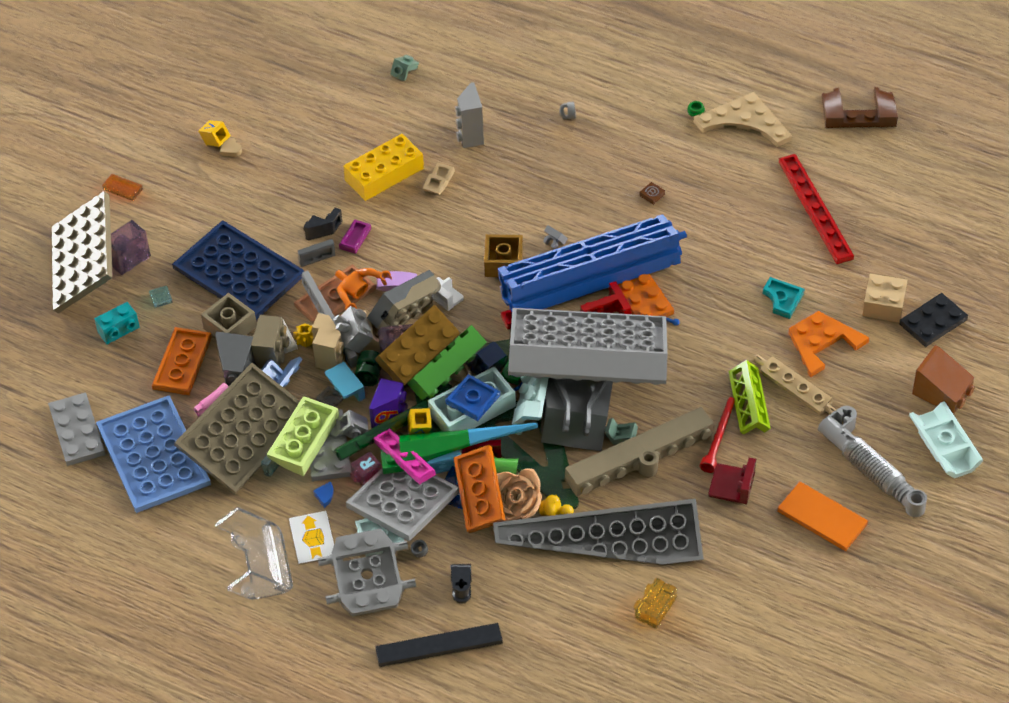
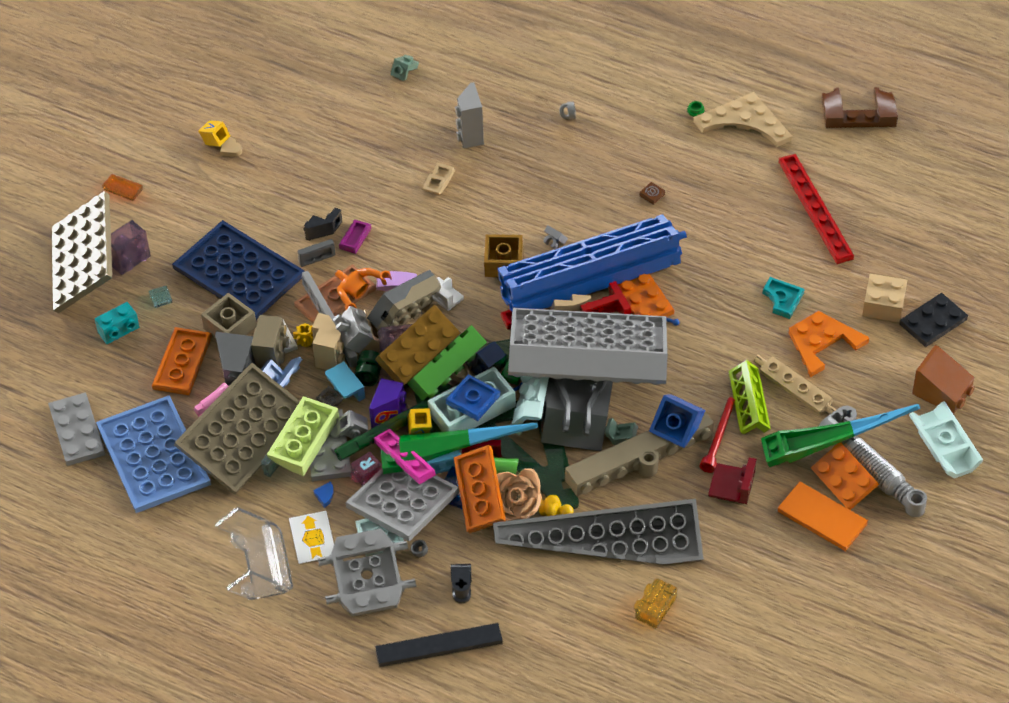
(383, 167): yellow brick -> none
(572, 304): none -> tan slope
(676, 420): none -> blue slope
(799, 443): none -> green plate
(844, 476): none -> orange plate

